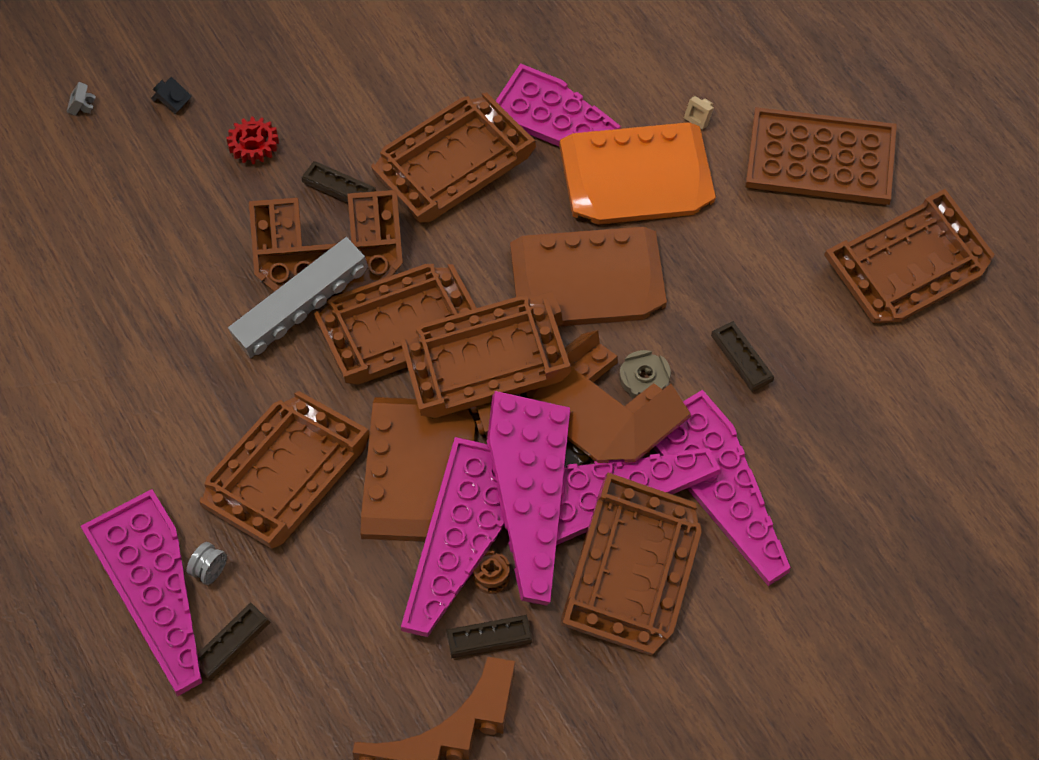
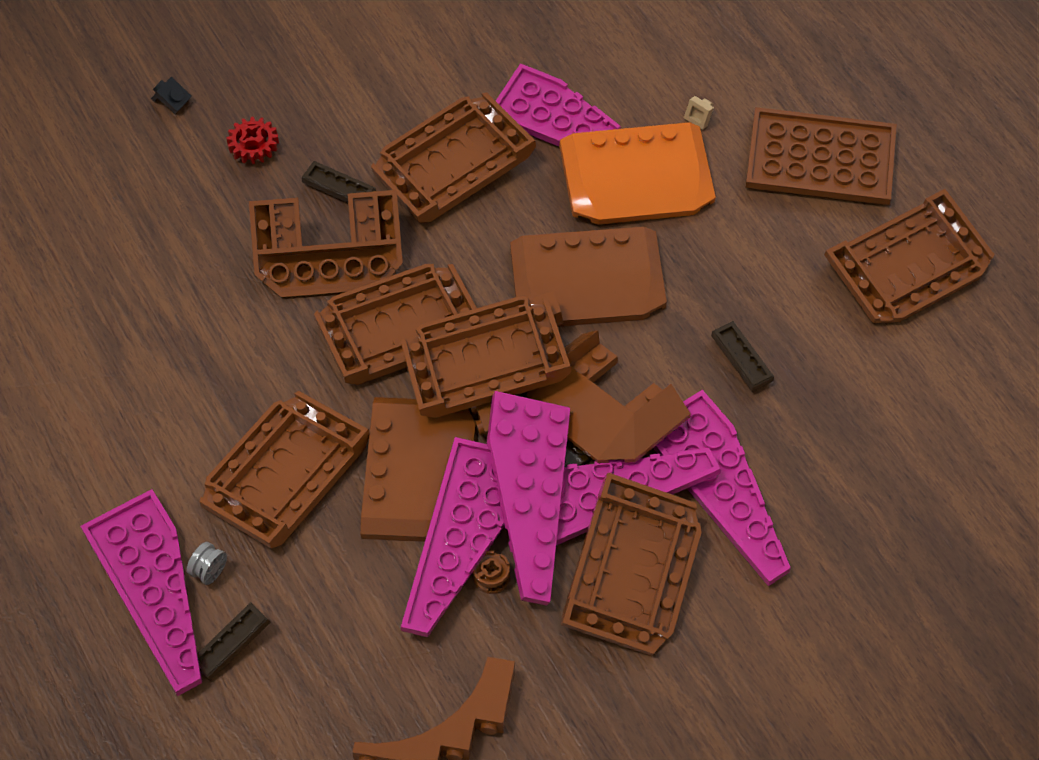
(79, 99): light grey tile -> none
(298, 297): light grey brick -> none
(489, 636): dark brown plate -> none
(643, 361): dark tan plate -> none

